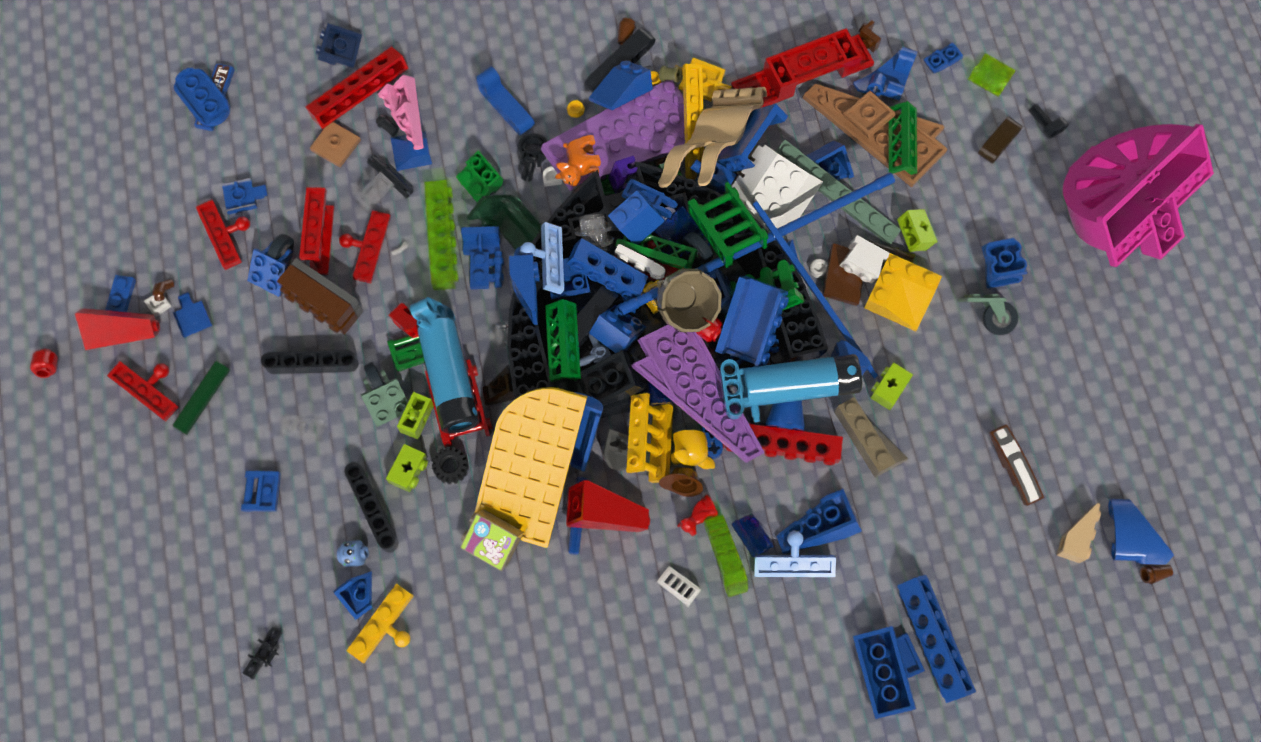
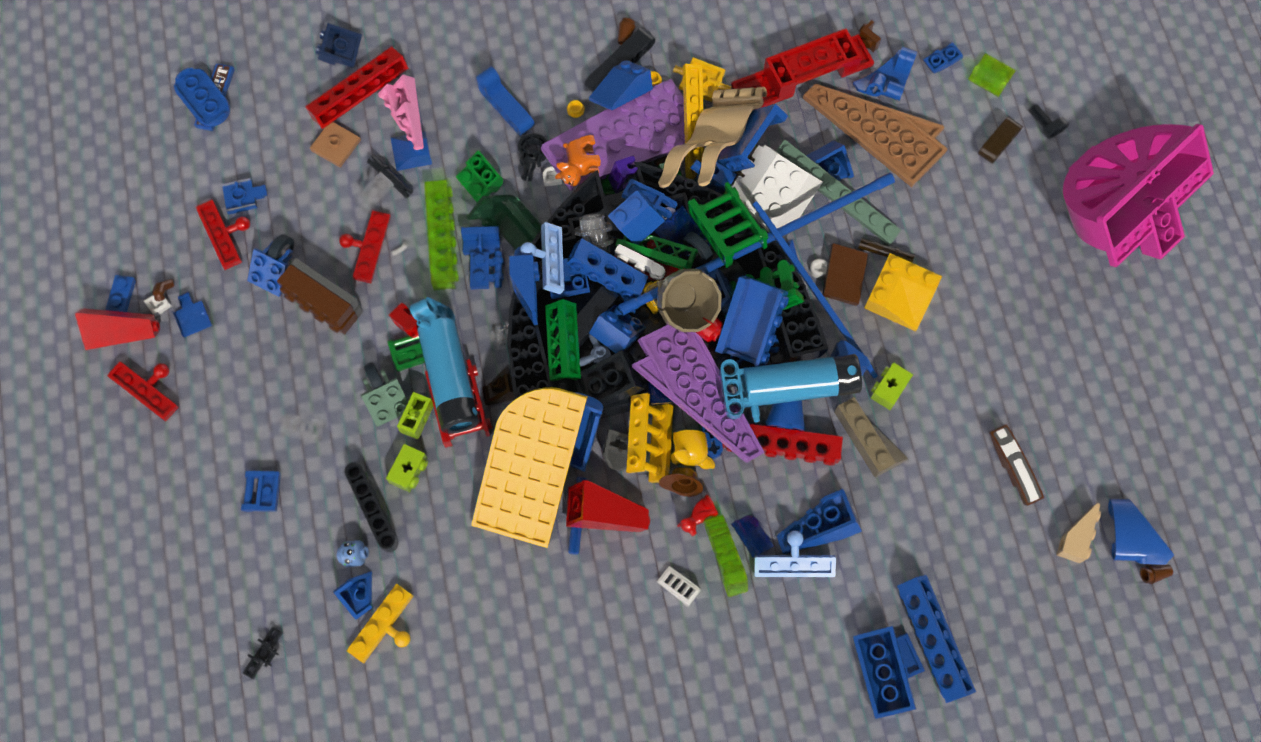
(44, 363): red head -> none
(201, 398): dark green brick -> none
(302, 357): black beam -> none
(317, 230): red fence -> none
(386, 124): black pin -> none
(444, 455): black tyre -> none
(491, 539): brick -> none
(670, 73): olive bush -> none
(864, 259): white hips -> none
(869, 114): medium nougat plate -> none
(907, 136): green fence -> none
(917, 230): lime brick -> none
(999, 315): plate -> none
(1003, 263): blue piece -> none

